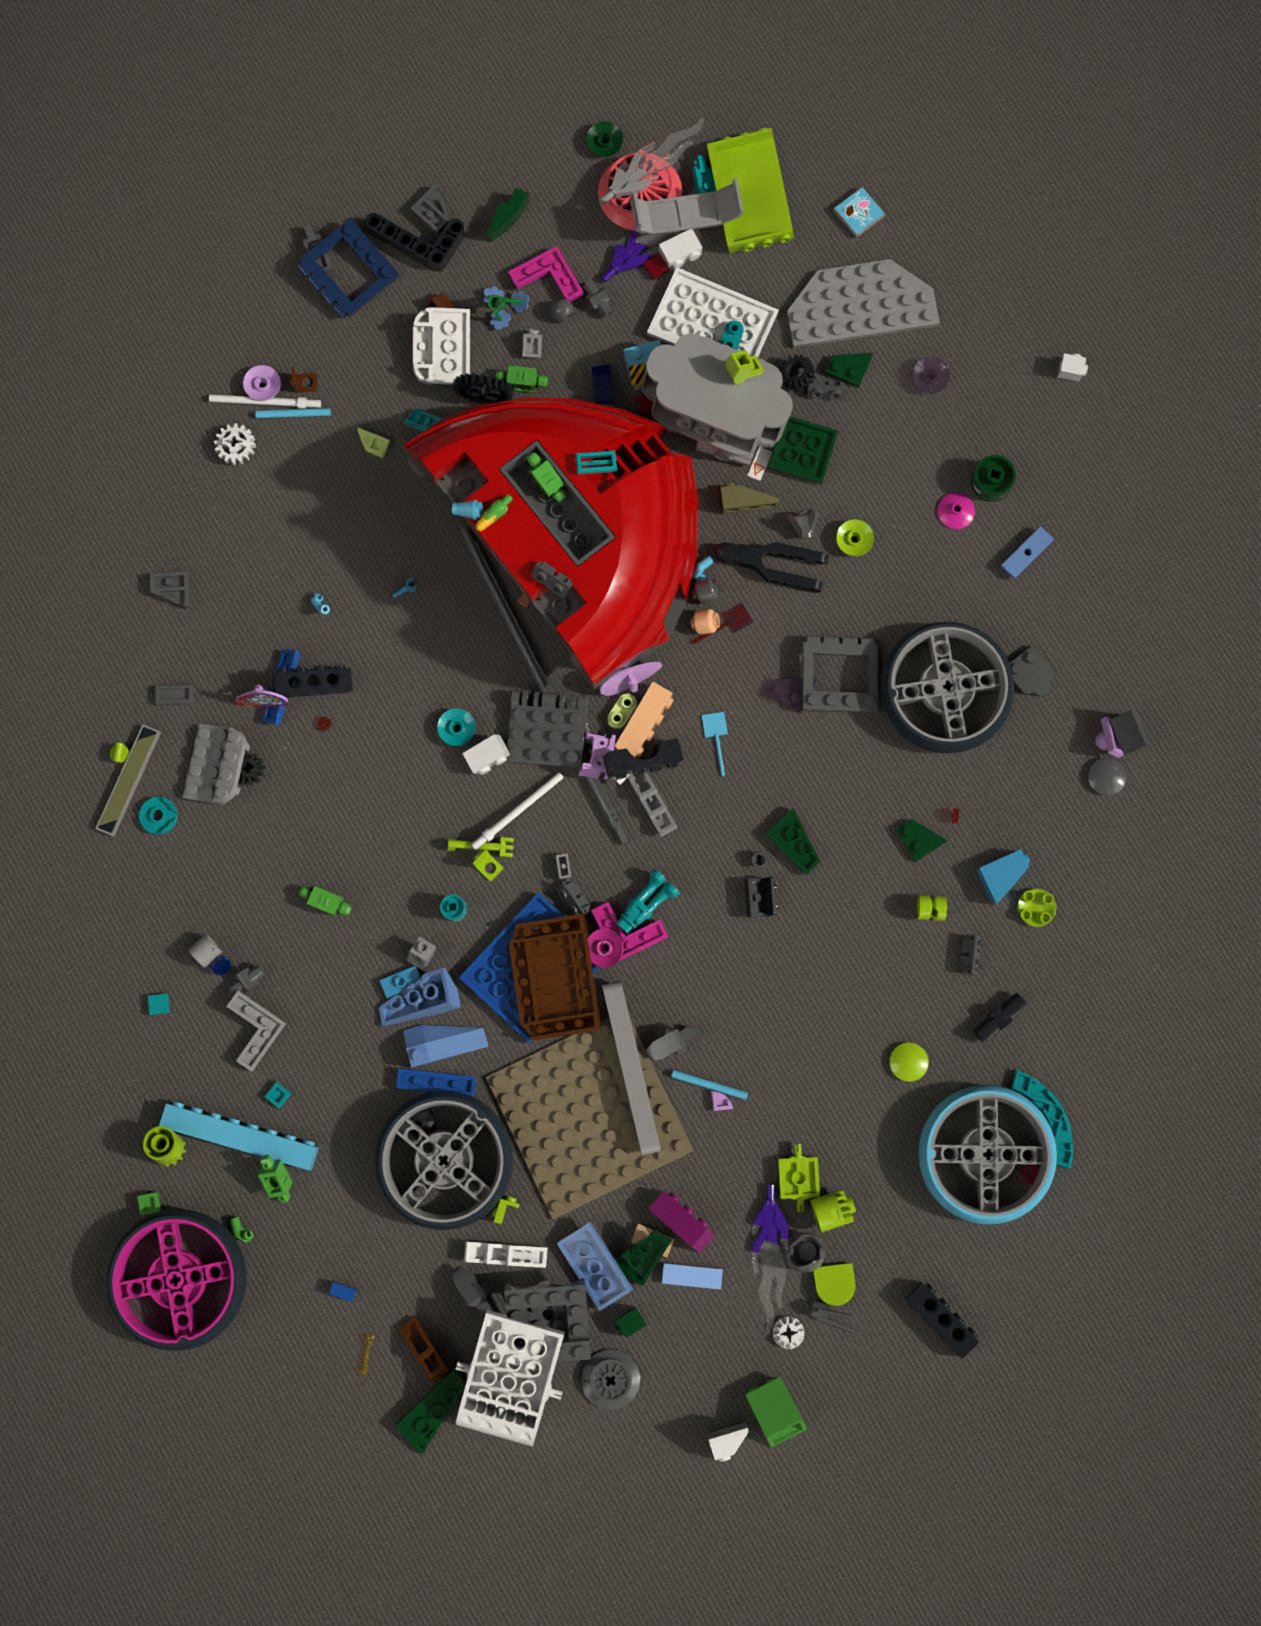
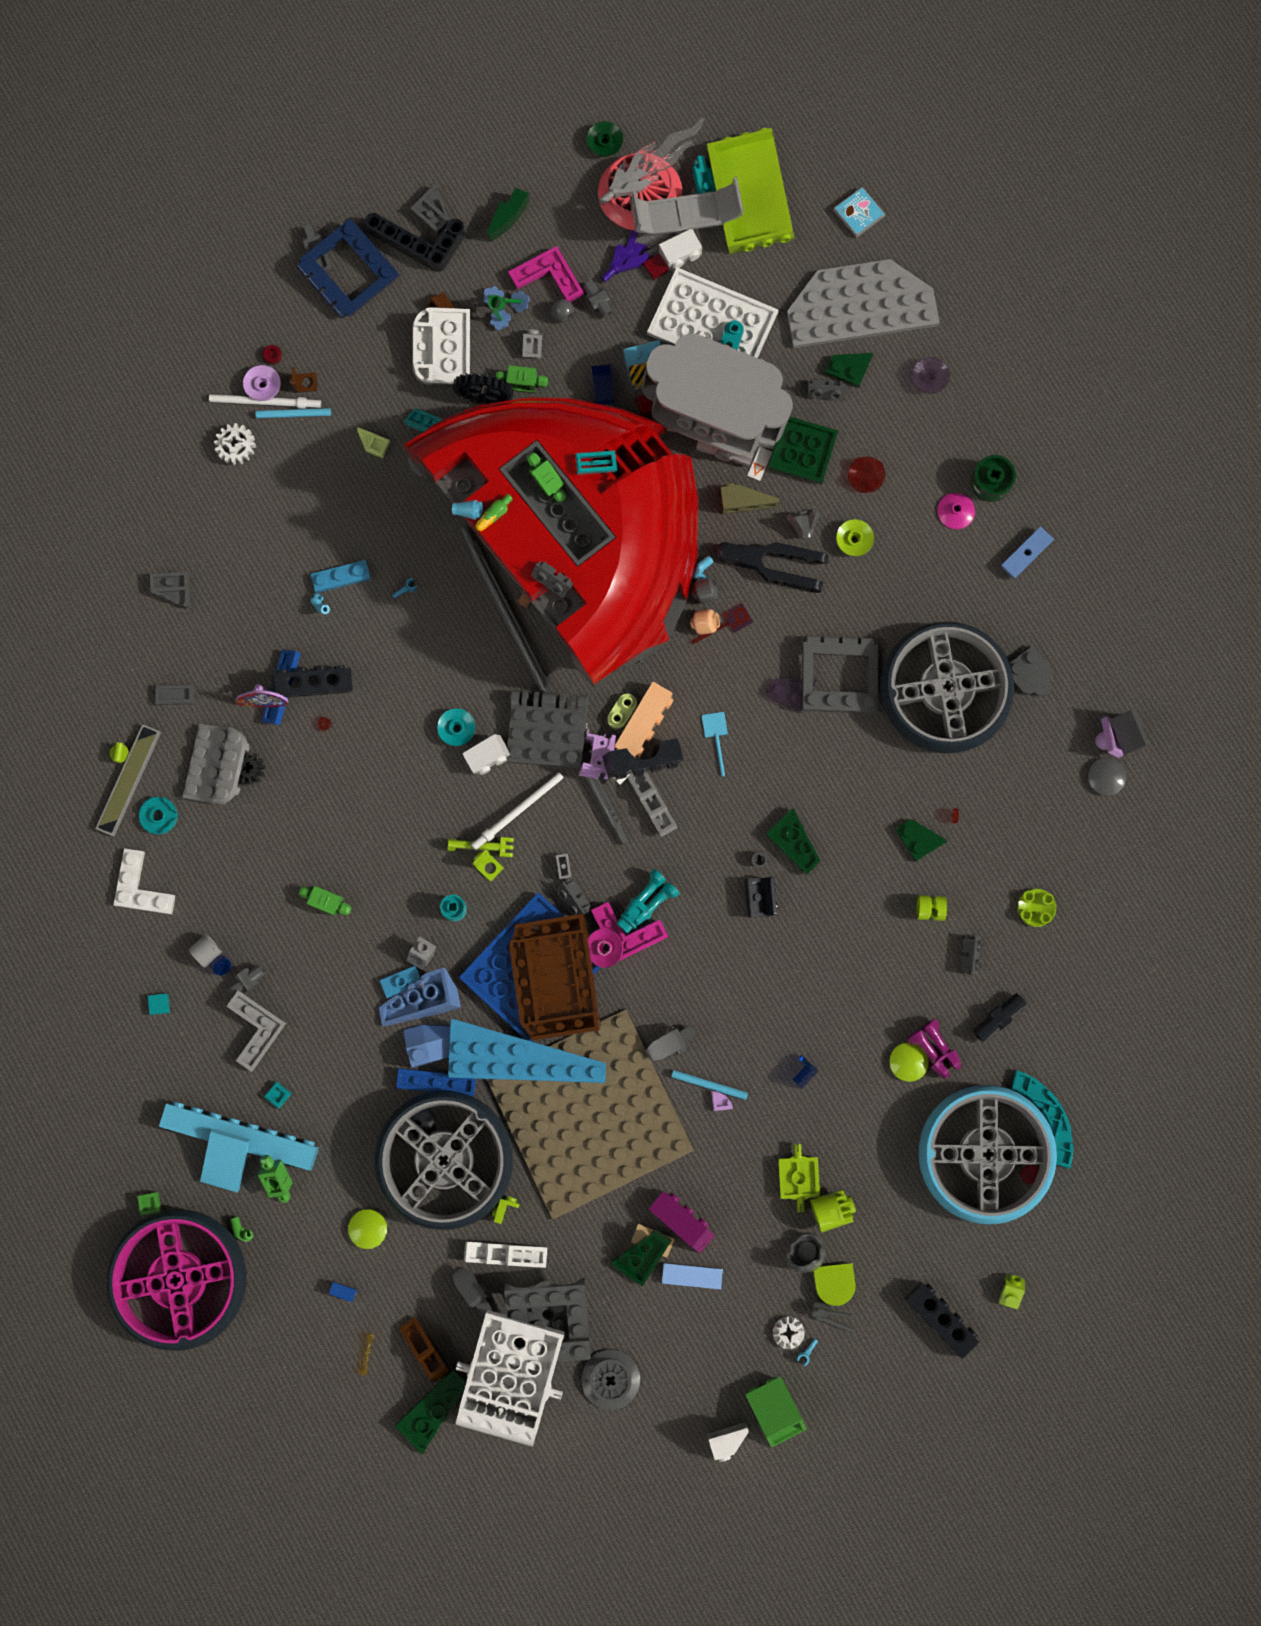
(127, 888): none -> white plate
(163, 1145): lime gear -> none
(225, 1160): none -> medium azure tile
(272, 354): none -> dark red tile
(340, 576): none -> dark azure plate
(367, 1229): none -> lime dish
(495, 1055): none -> dark azure wing
(595, 1263): medium blue plate -> none
(629, 678): lavender shield -> none
(630, 1322): dark green brick -> none
(631, 1068): light grey beam -> none
(743, 366): lime brick -> none
(767, 1247): piece -> none
(803, 379): black tyre -> none
(805, 1074): none -> clear blue tile
(807, 1352): none -> medium azure hand
(866, 474): none -> clear red dish
(919, 1038): none -> magenta piece
(1002, 874): dark azure slope -> none
(1012, 1291): none -> lime bracket
(1072, 367): white brick -> none

